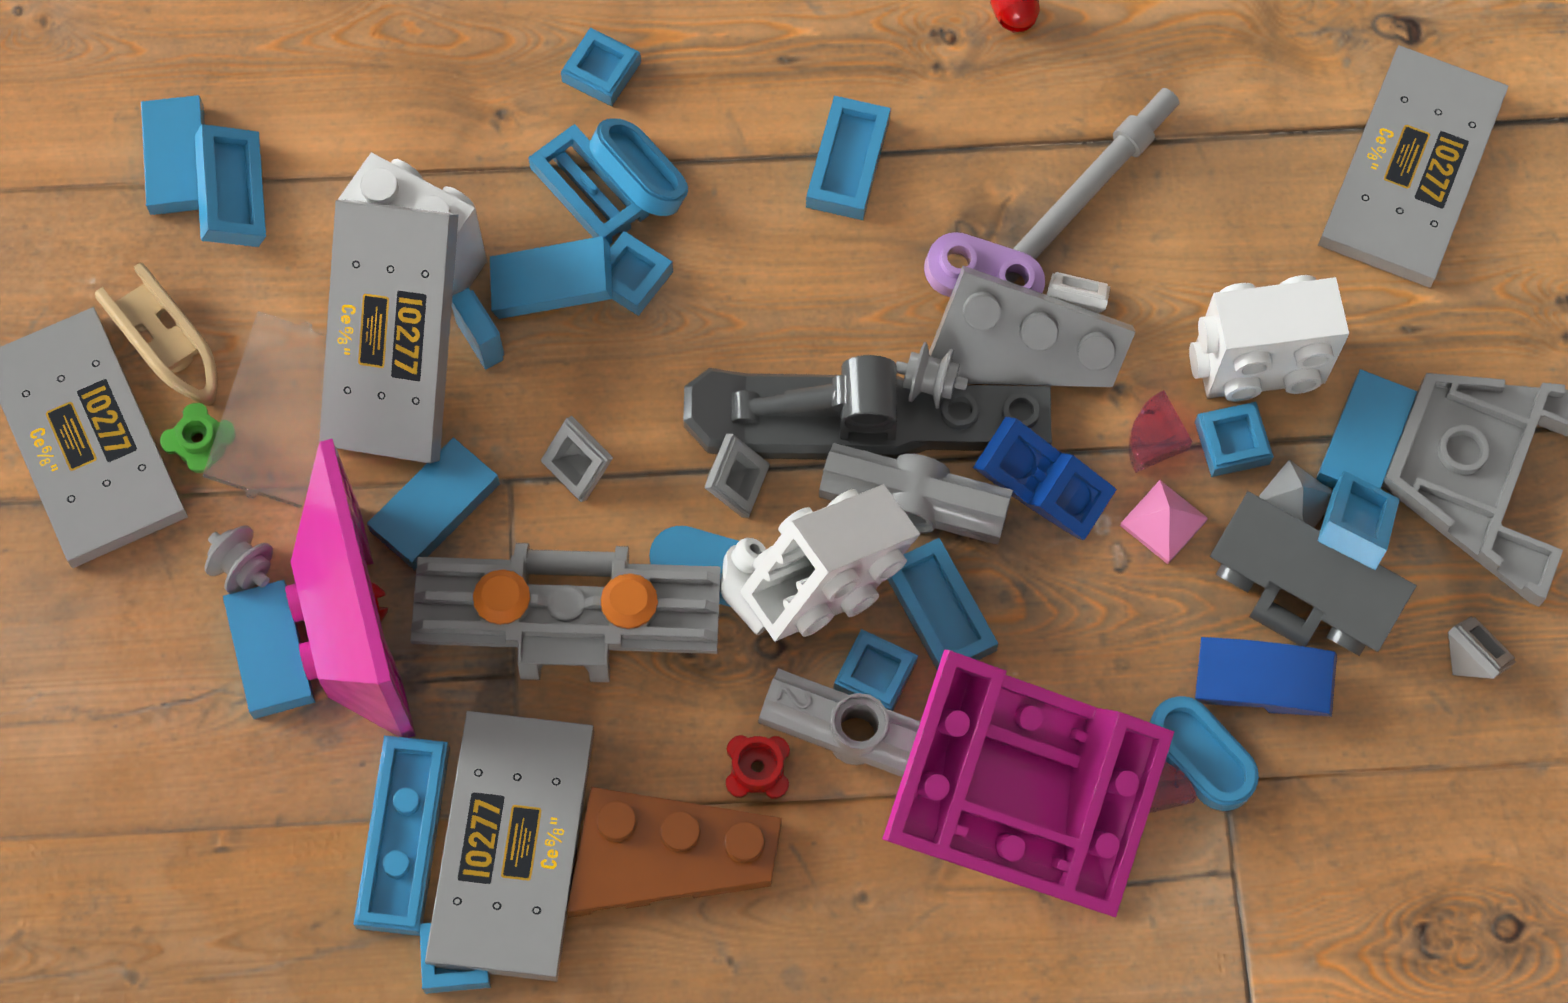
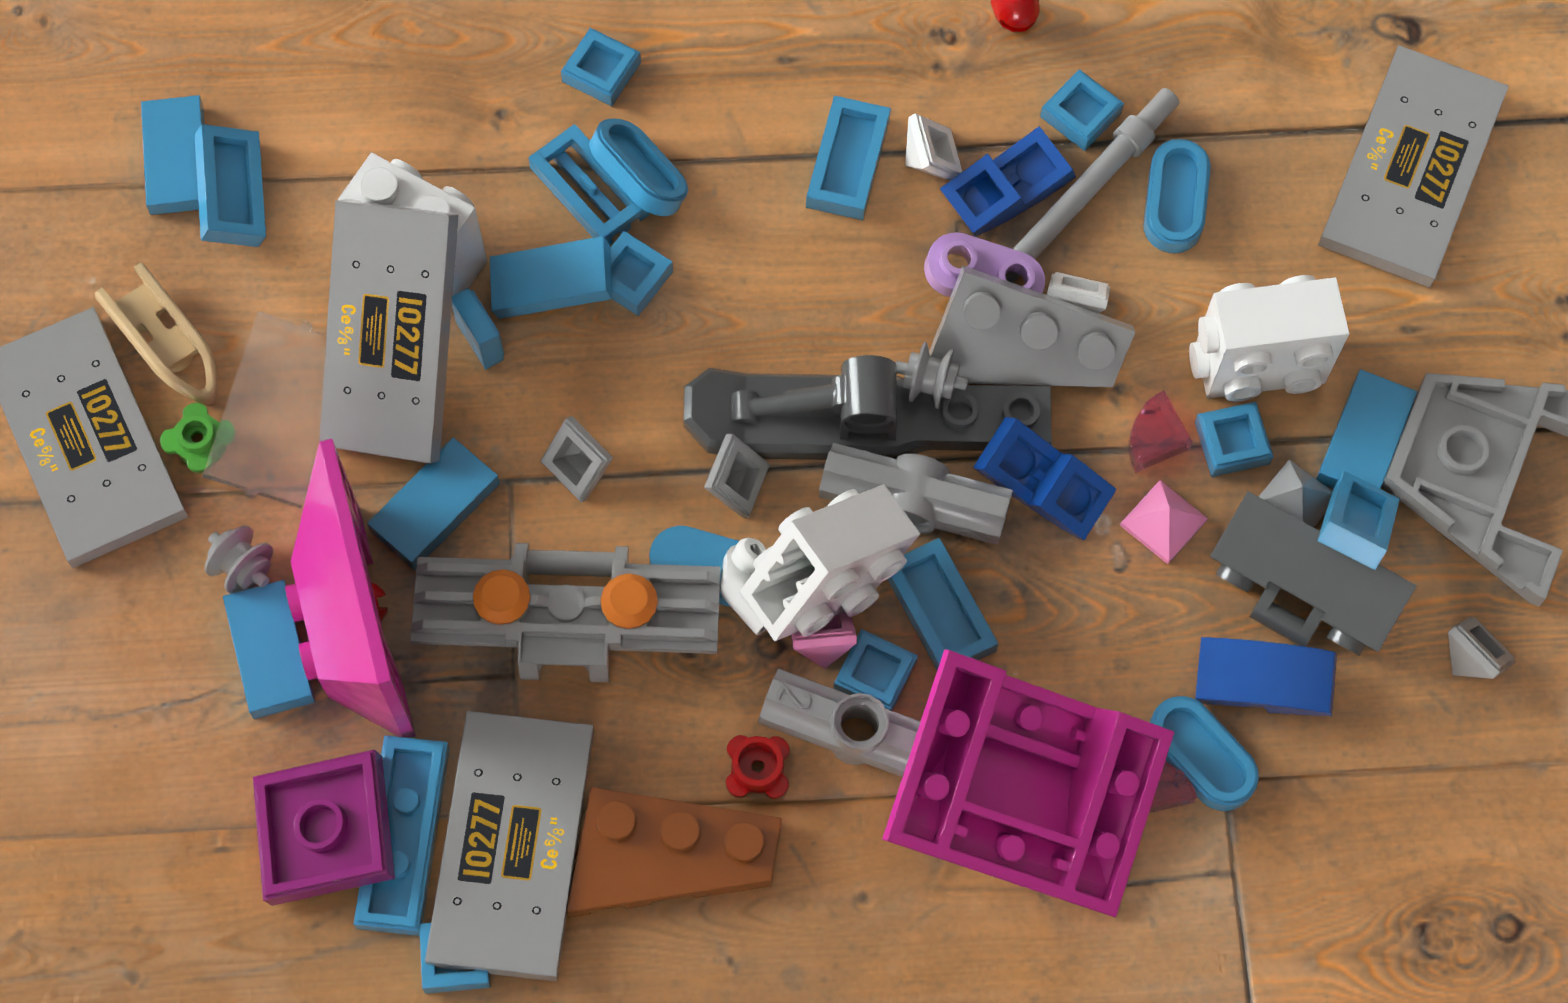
(323, 827): none -> magenta tile
(829, 642): none -> bright pink slope
(931, 148): none -> white slope
(1010, 184): none -> blue slope
(1081, 110): none -> dark azure tile
(1176, 196): none -> dark azure tile

